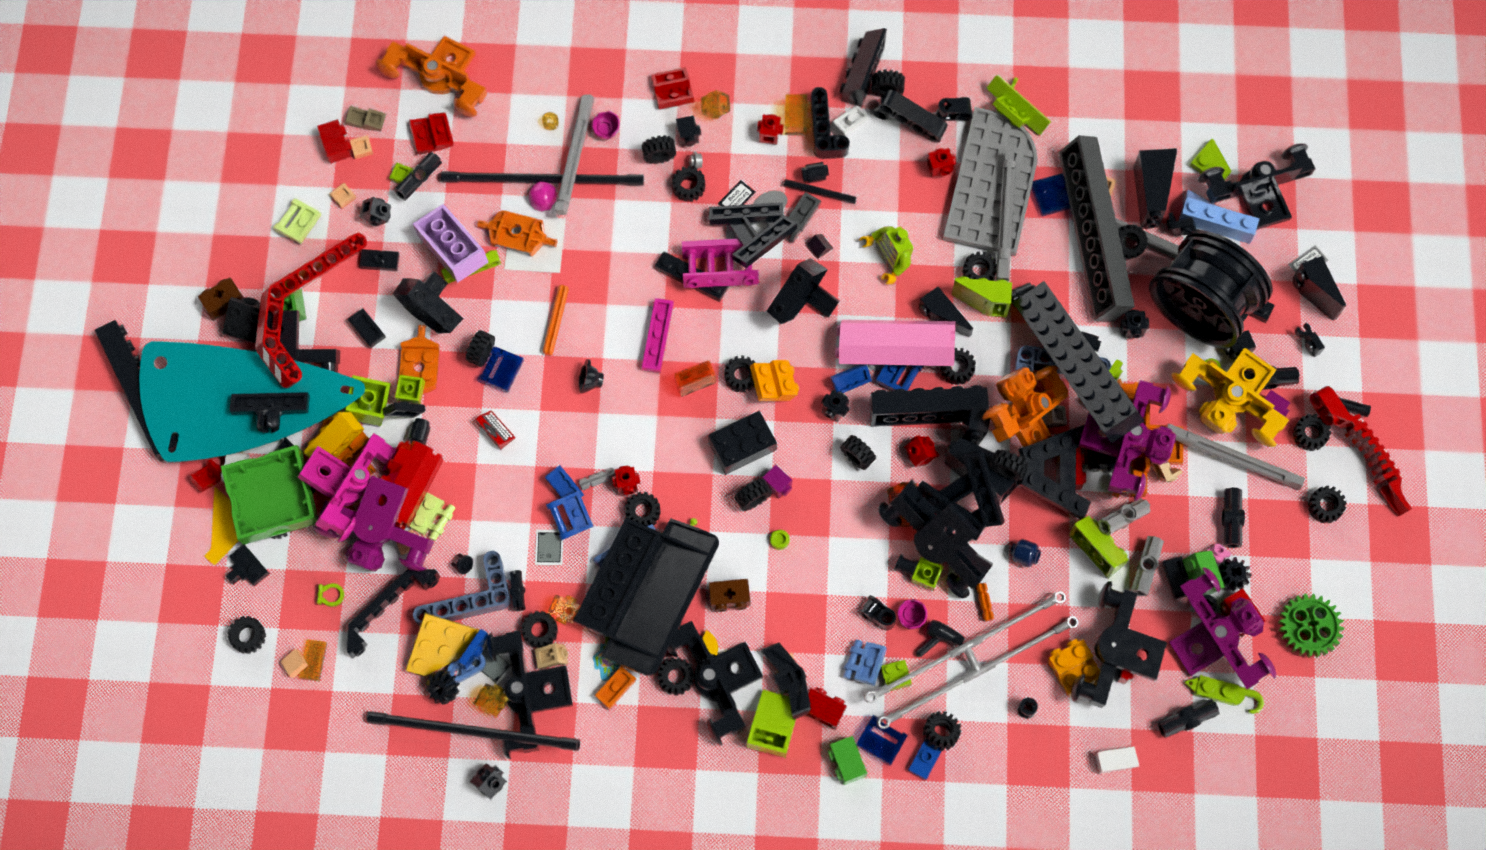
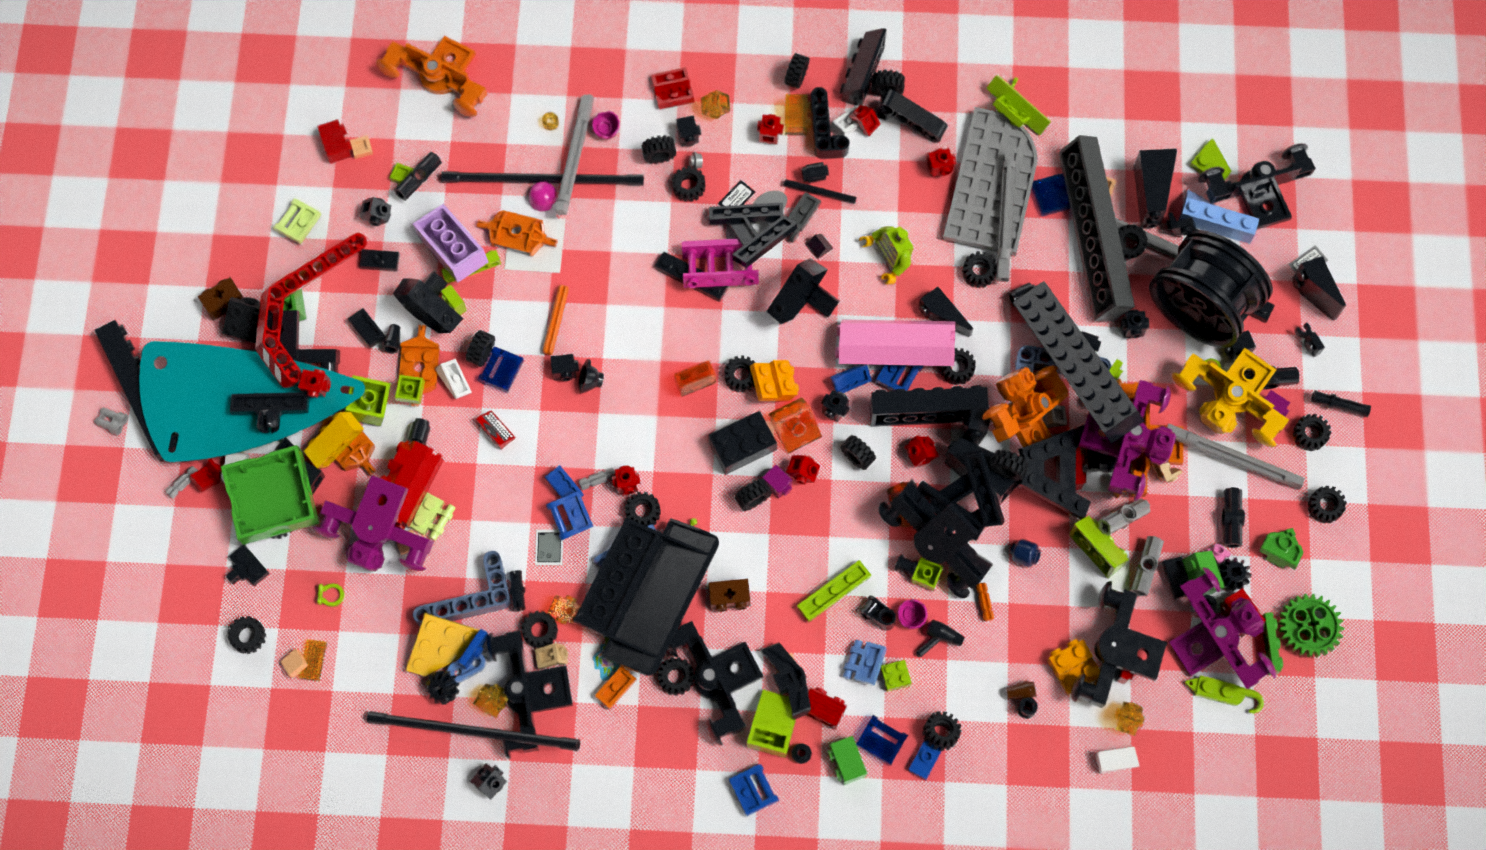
(117, 422): none -> light grey piece
(180, 483): none -> light grey axle
(223, 528): yellow sticker -> none
(315, 383): none -> red brick
(342, 195): light nougat tile -> none
(344, 483): dark pink piece -> none
(355, 642): black slope -> none
(365, 119): dark tan slope -> none
(391, 341): none -> black cone
(404, 409): black plate -> none
(431, 133): red slope -> none
(452, 298): none -> lime piece
(453, 378): none -> white slope
(464, 564): black plate -> none
(494, 670): light grey sticker -> none
(564, 367): none -> black brick
(657, 335): dark pink plate -> none
(711, 643): yellow tile -> none
(747, 792): none -> blue plate
(779, 539): lime tile -> none
(795, 425): none -> clear orange slope
(797, 70): none -> black tyre
(798, 759): none -> black plate
(803, 469): none -> red brick
(834, 591): none -> lime plate
(866, 119): none -> red bracket
(955, 108): black piece -> none
(977, 669): light grey bar -> none
(986, 296): lime slope -> none
(1022, 690): none -> reddish brown cone
(1129, 718): none -> clear yellow brick
(1188, 718): black piece -> none
(1272, 642): none -> bright green plate
(1282, 549): none -> bright green plate
(1334, 413): red piece -> none

